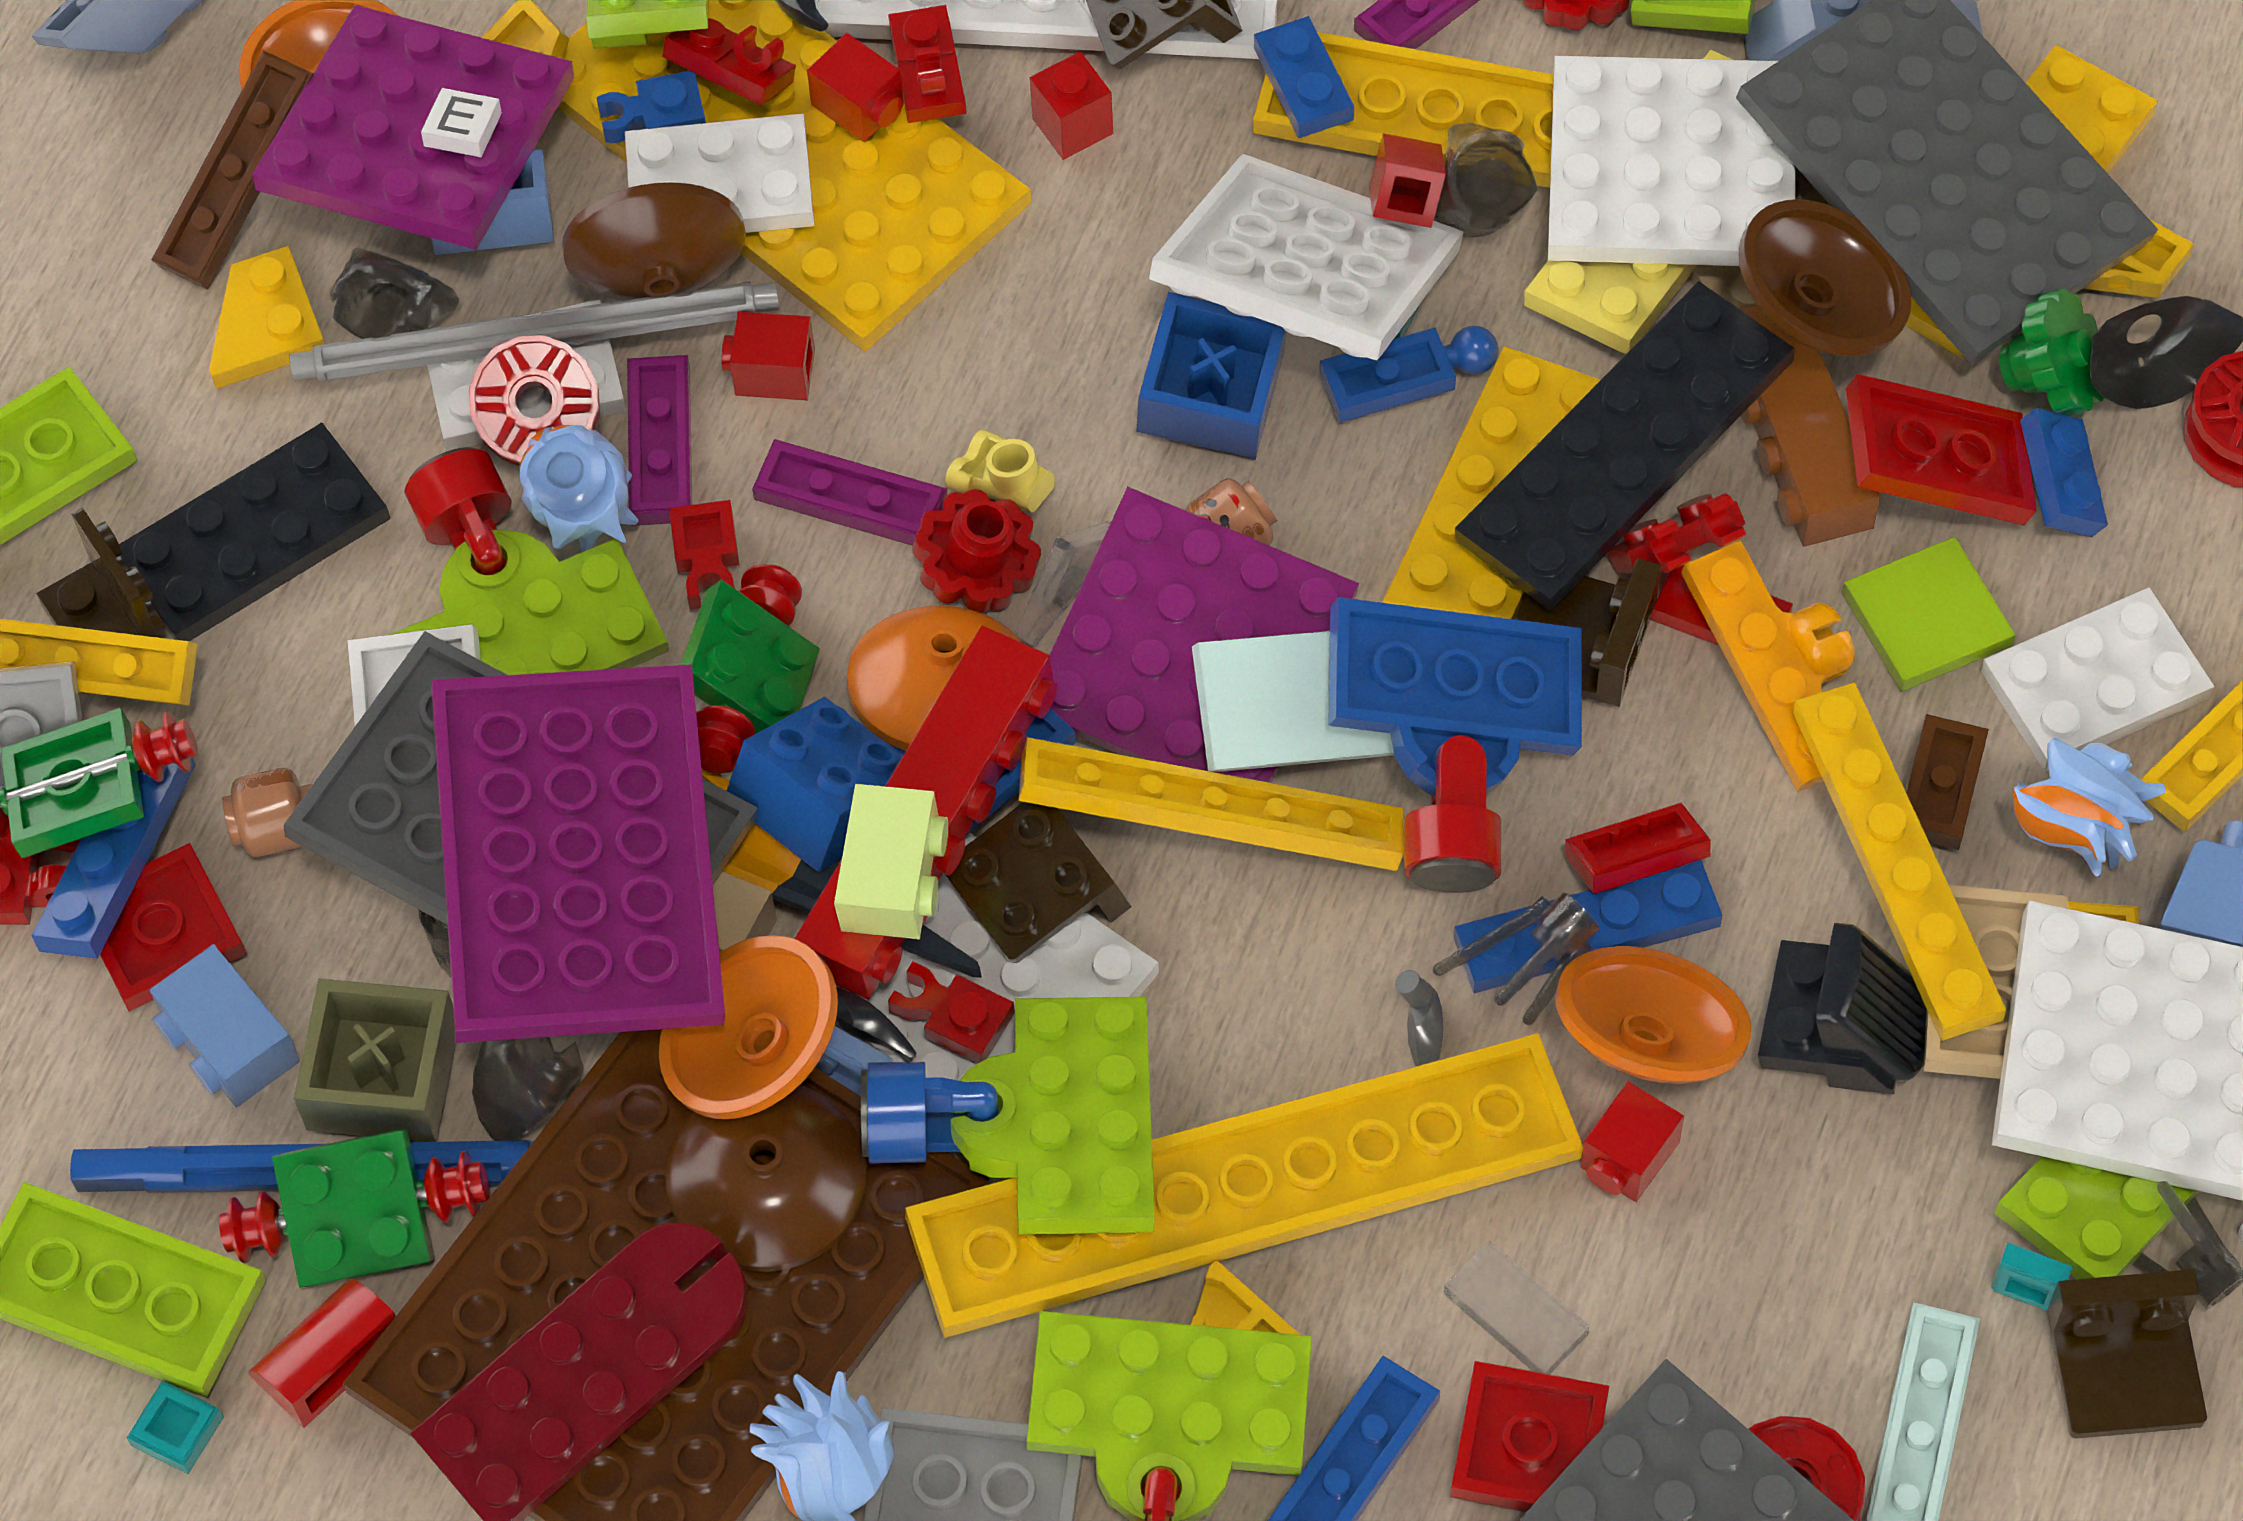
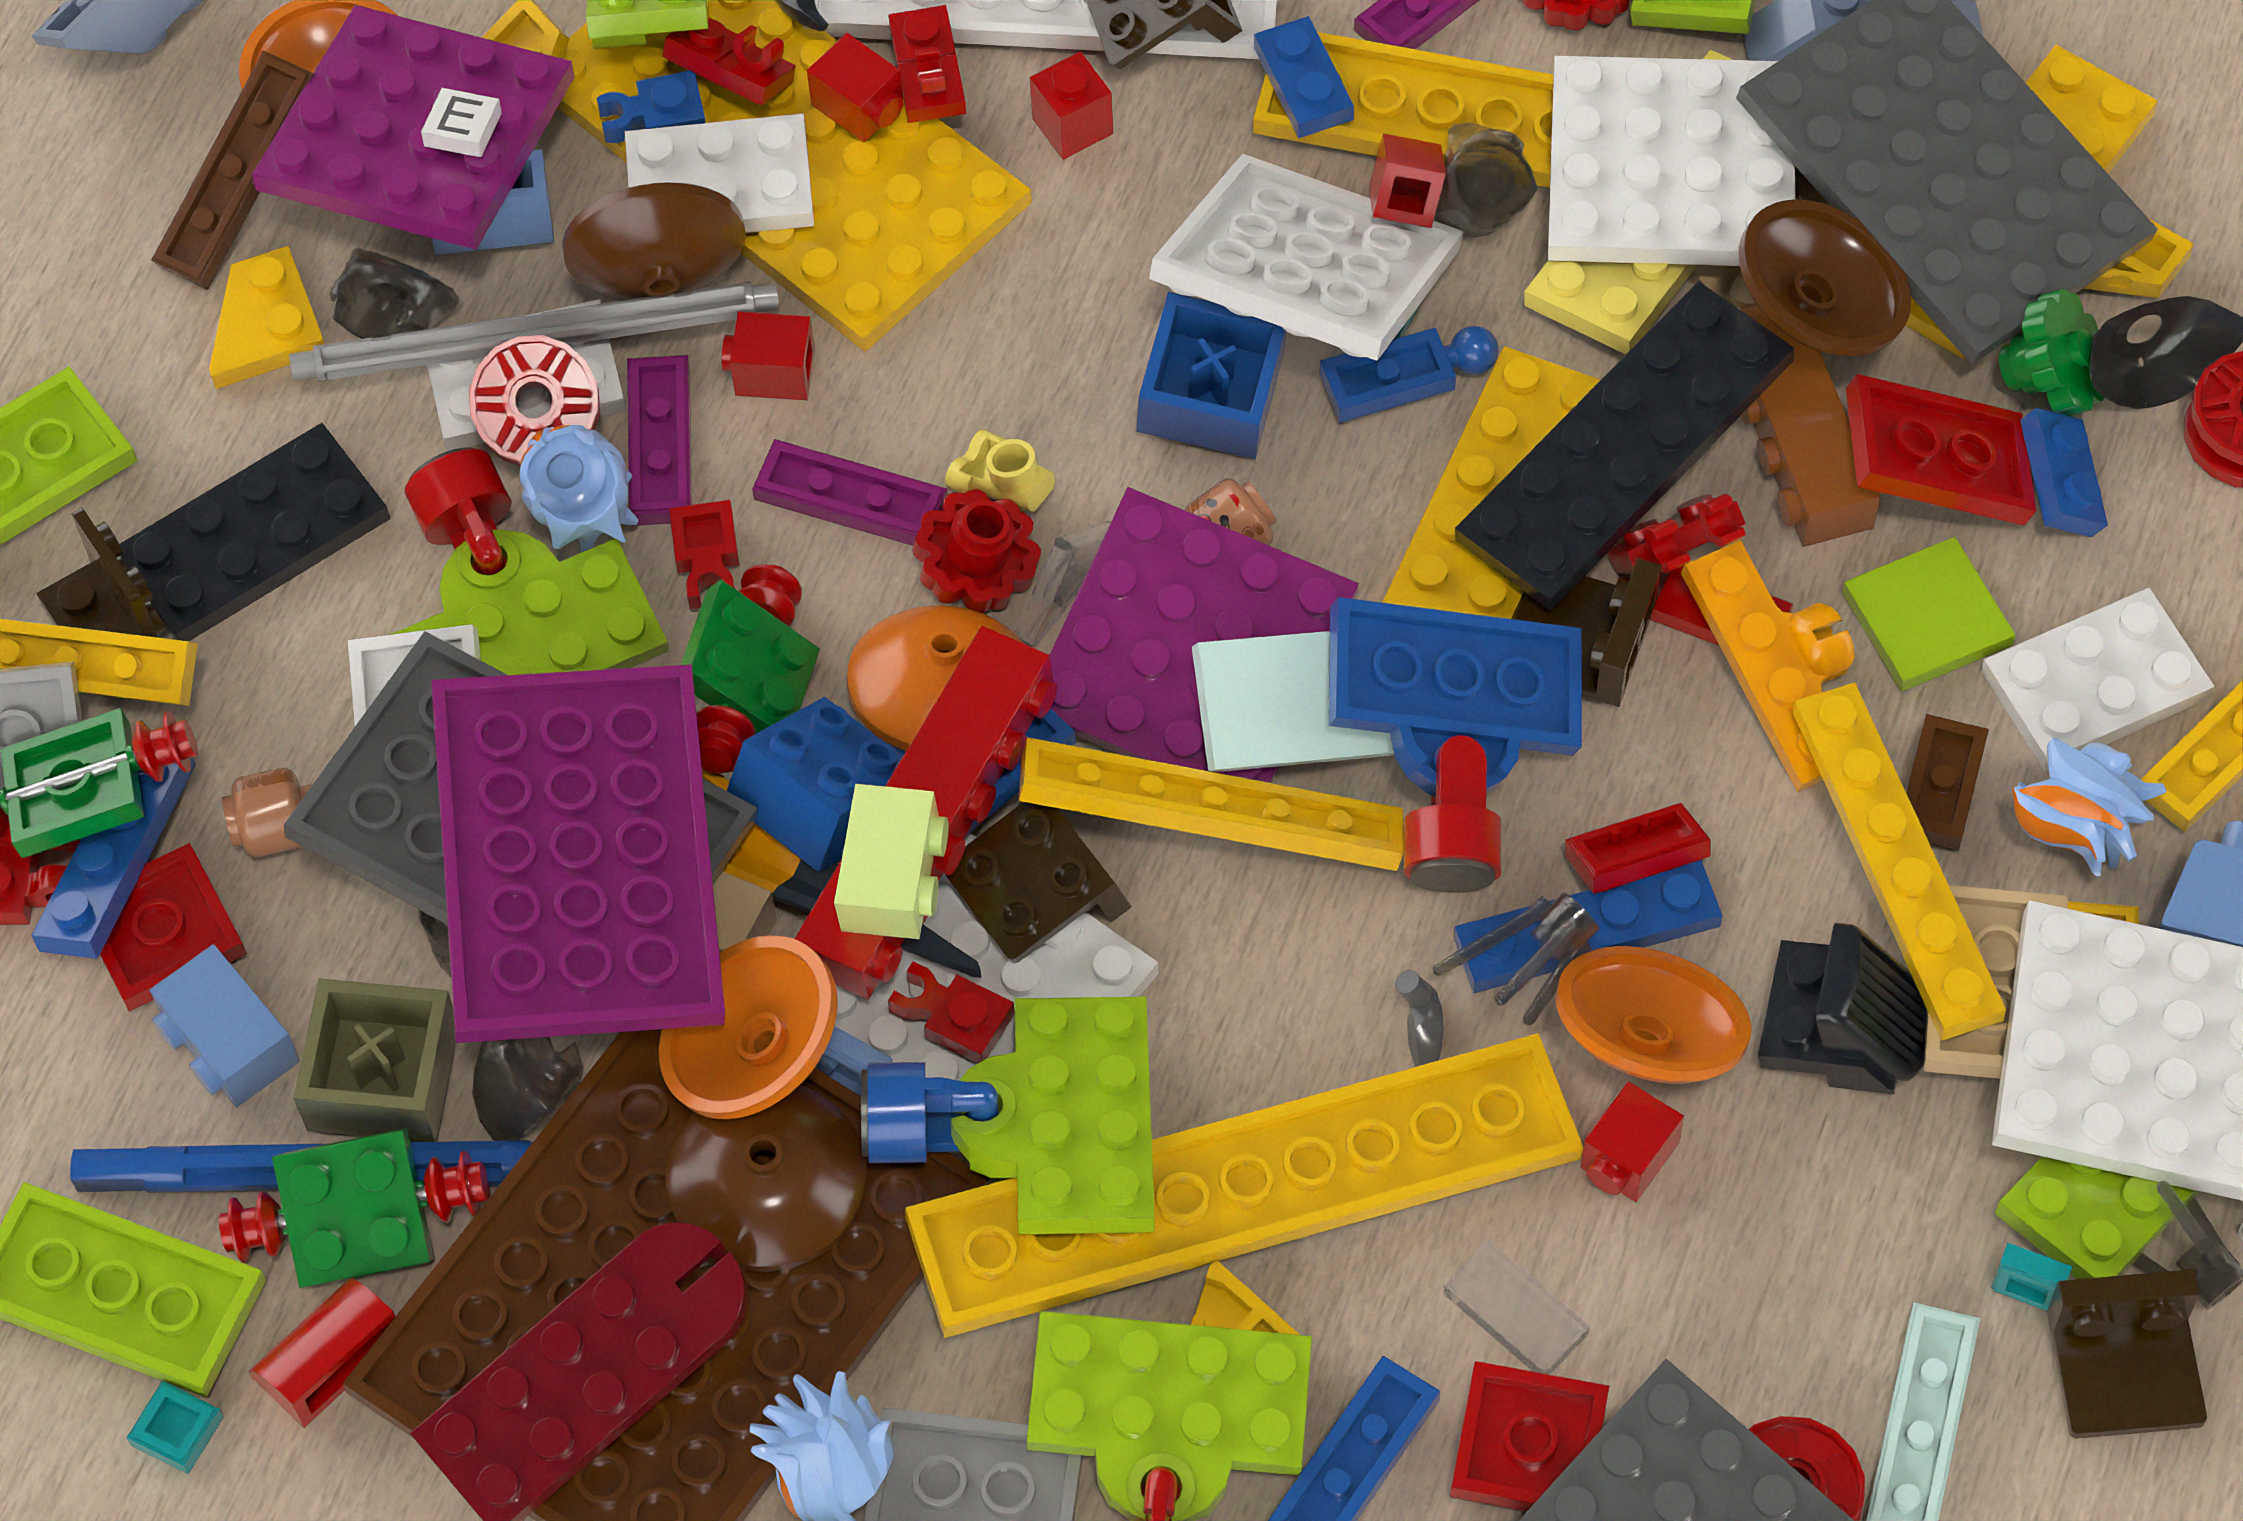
(870, 1024): black bar -> none

